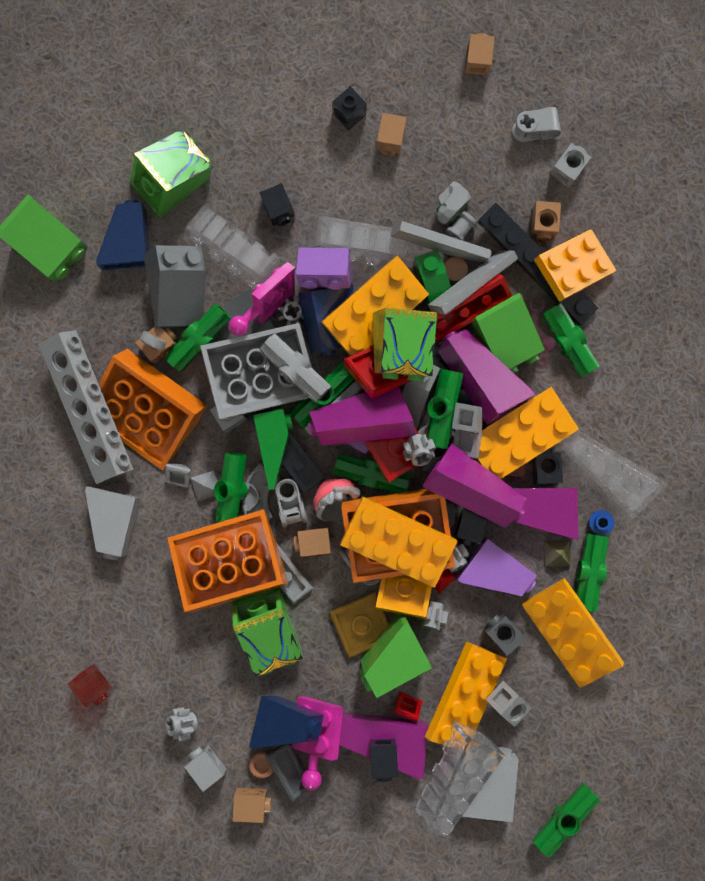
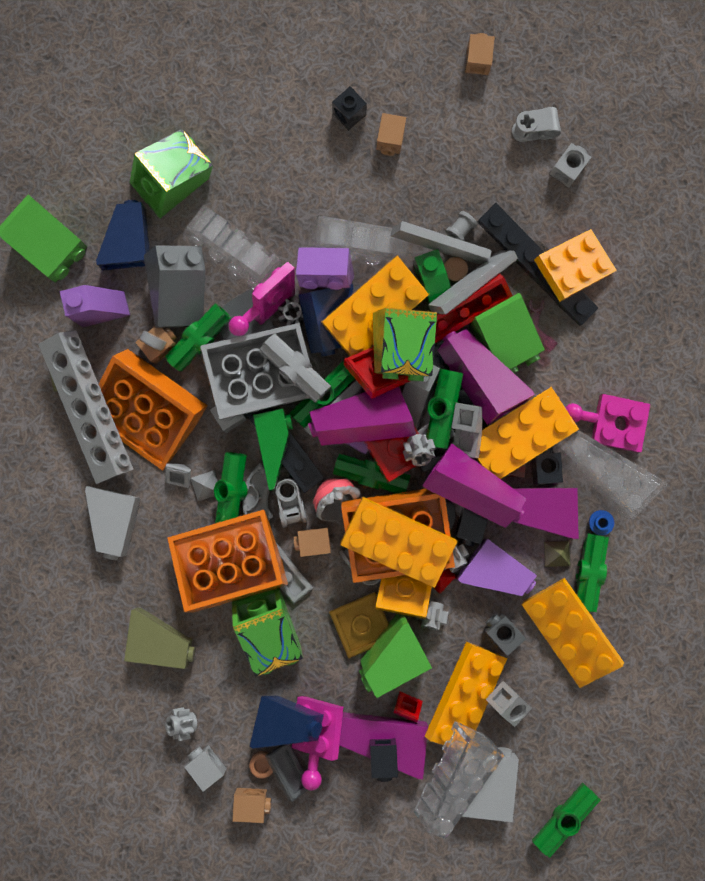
(90, 686): clear red brick -> none
(93, 305): none -> medium lavender slope
(156, 642): none -> olive slope
(277, 205): black brick -> none
(451, 203): light grey rock -> none
(548, 211): medium nougat brick -> none
(571, 340): green piece -> none
(604, 419): none -> dark pink plate

